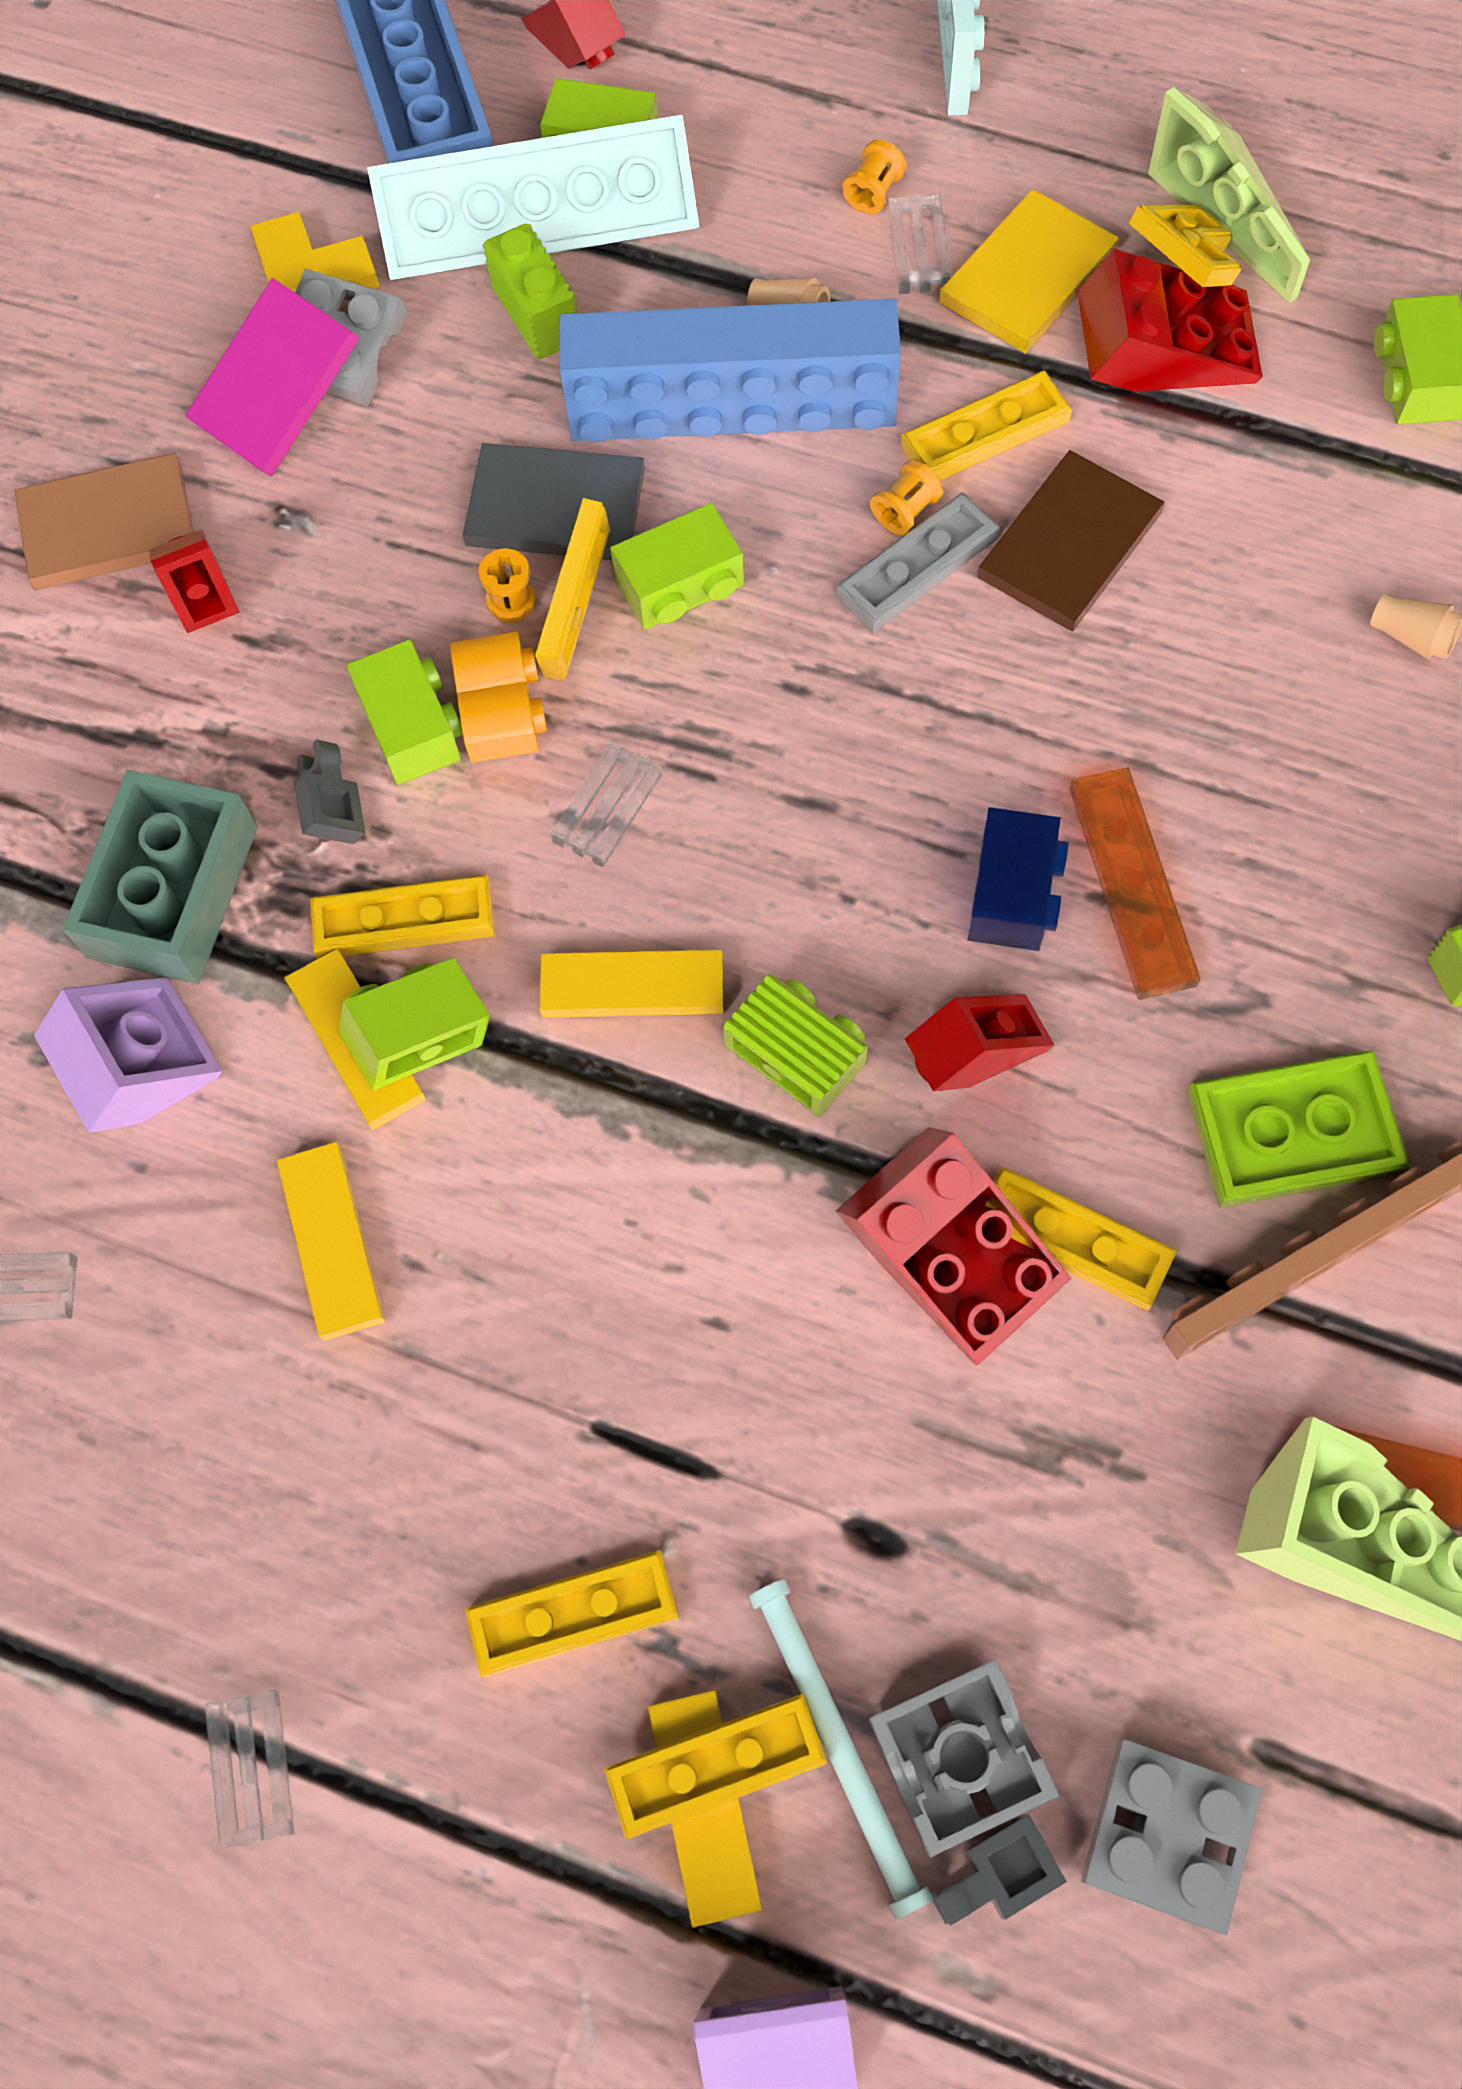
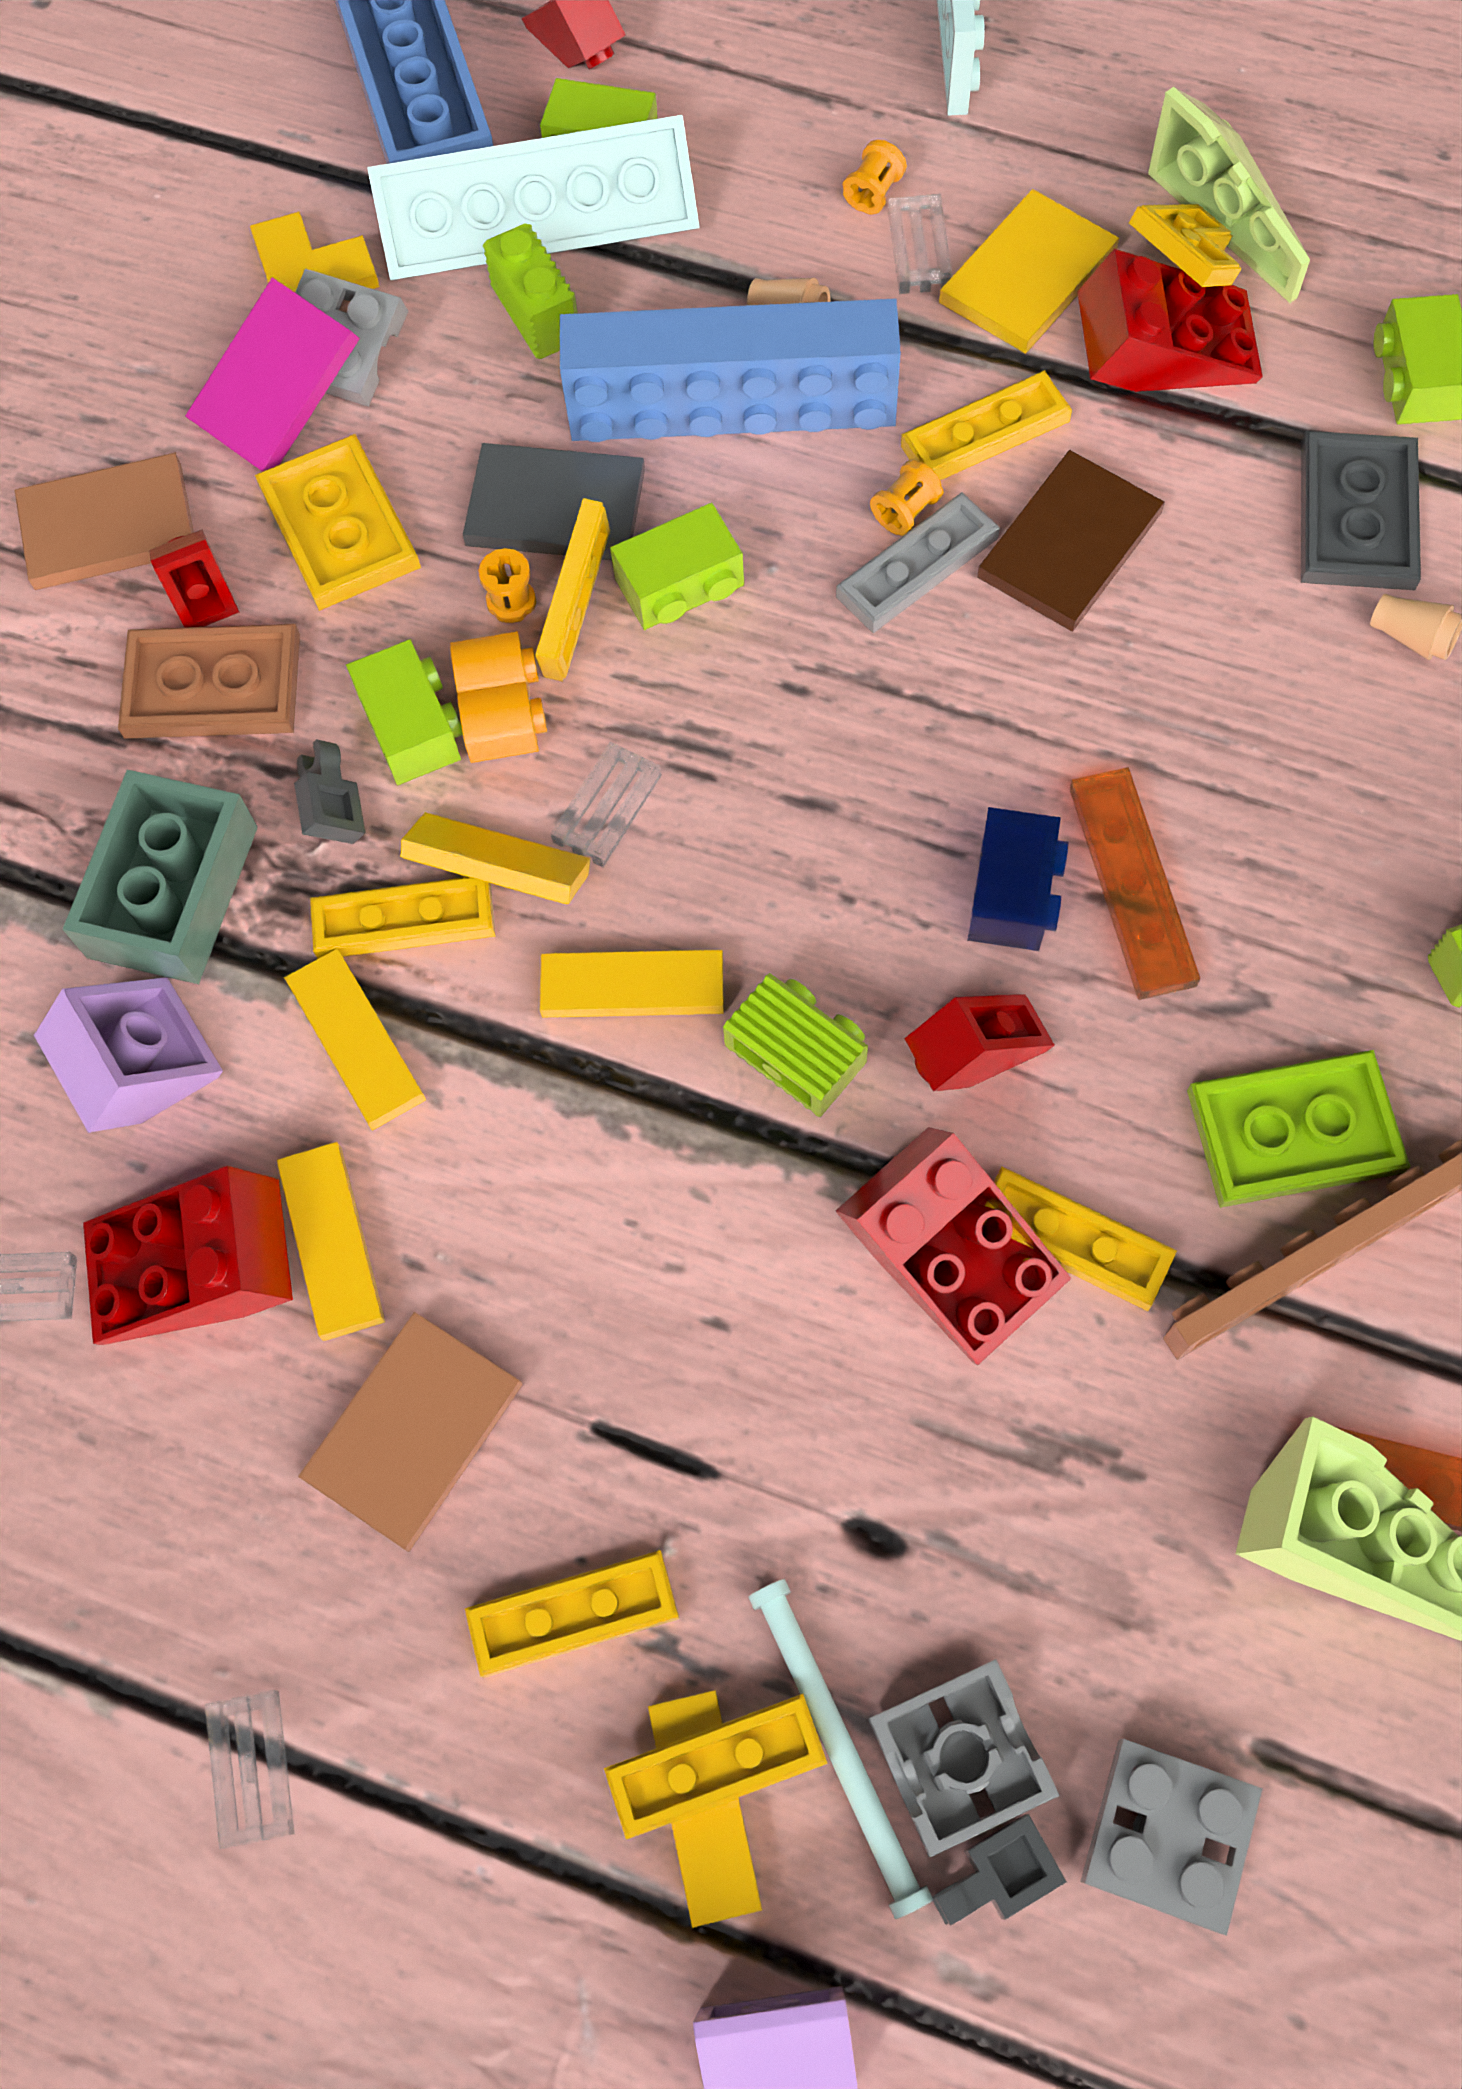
(188, 1257): none -> red slope
(209, 681): none -> nougat tile
(337, 522): none -> yellow tile
(411, 1431): none -> nougat tile
(412, 1022): lime brick -> none
(495, 858): none -> yellow tile
(1360, 510): none -> dark grey tile

